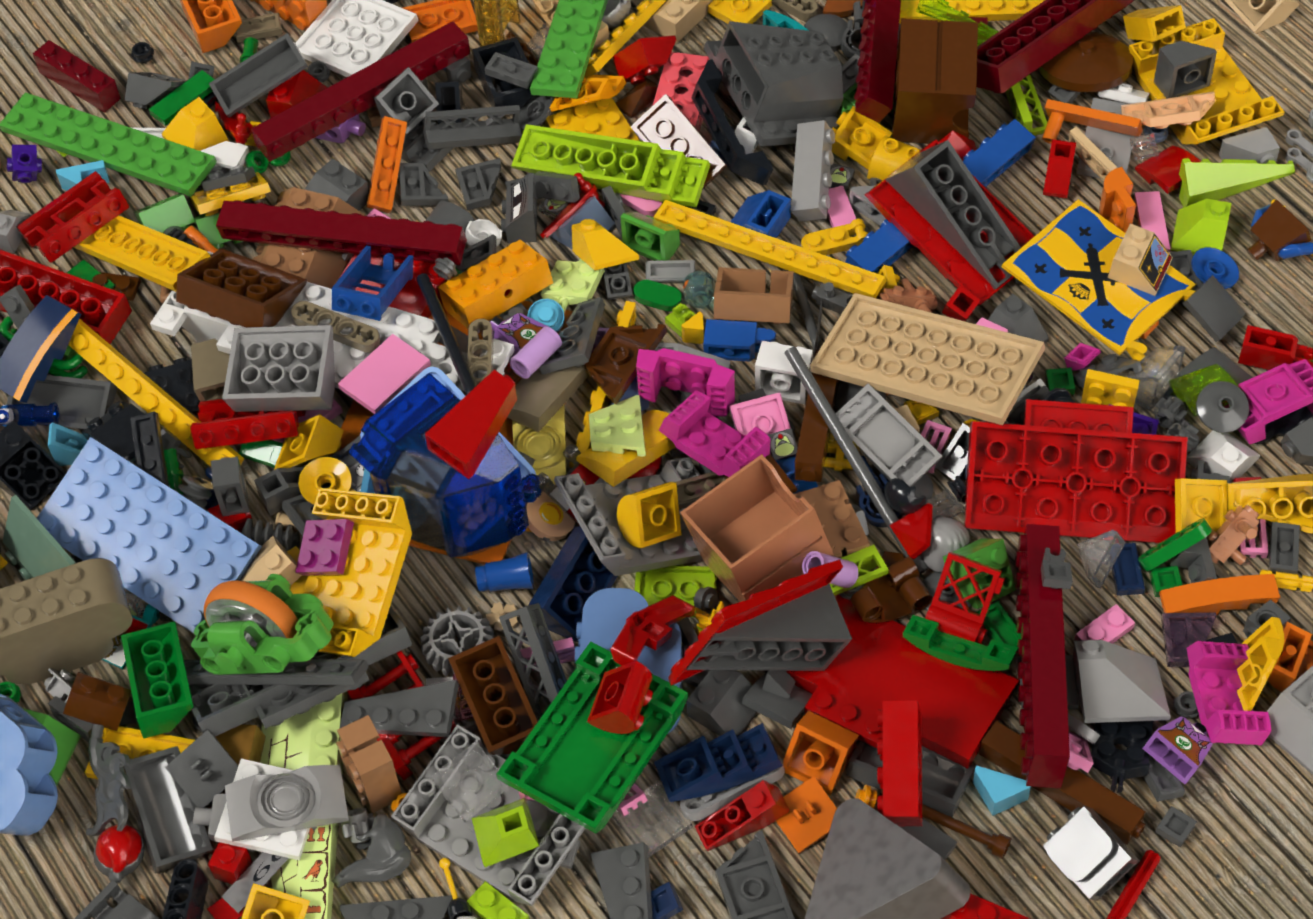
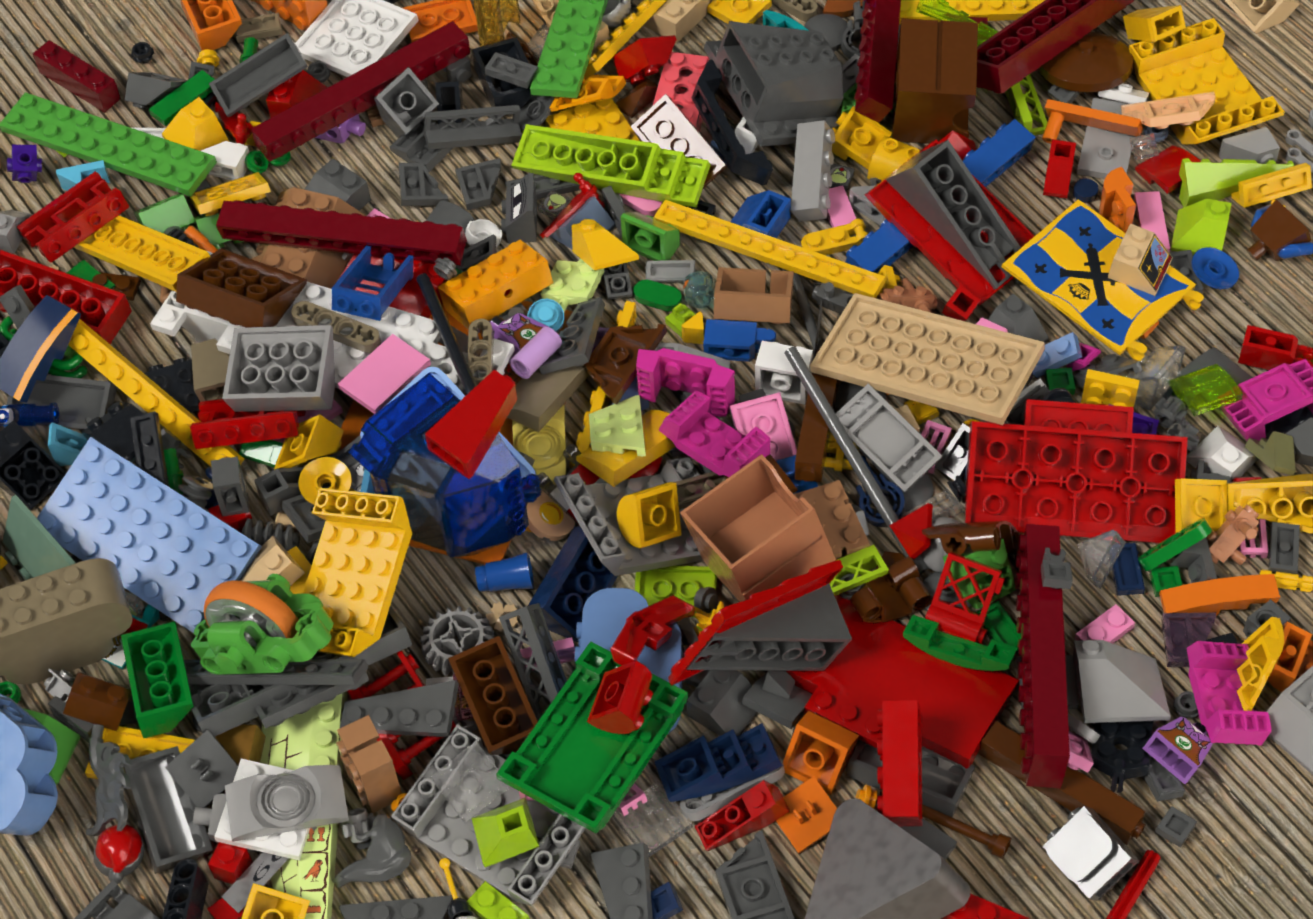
(208, 57): none -> yellow plate
(235, 176): dark grey plate -> none
(324, 547): magenta plate -> none
(386, 164): orange piece -> none
(556, 186): dark grey plate -> none
(782, 444): tile -> none
(845, 578): lavender pin -> none
(902, 497): black hair -> none
(979, 535): none -> reddish brown panel
(999, 789): medium azure slope -> none
(1058, 353): none -> medium blue plate
(1085, 190): none -> dark blue tile
(1091, 154): tan tile -> none
(1184, 68): dark grey slope -> none
(1214, 308): dark grey slope -> none
(1214, 414): dark grey dish -> none
(1273, 185): none -> yellow panel
(1275, 452): none -> olive slope

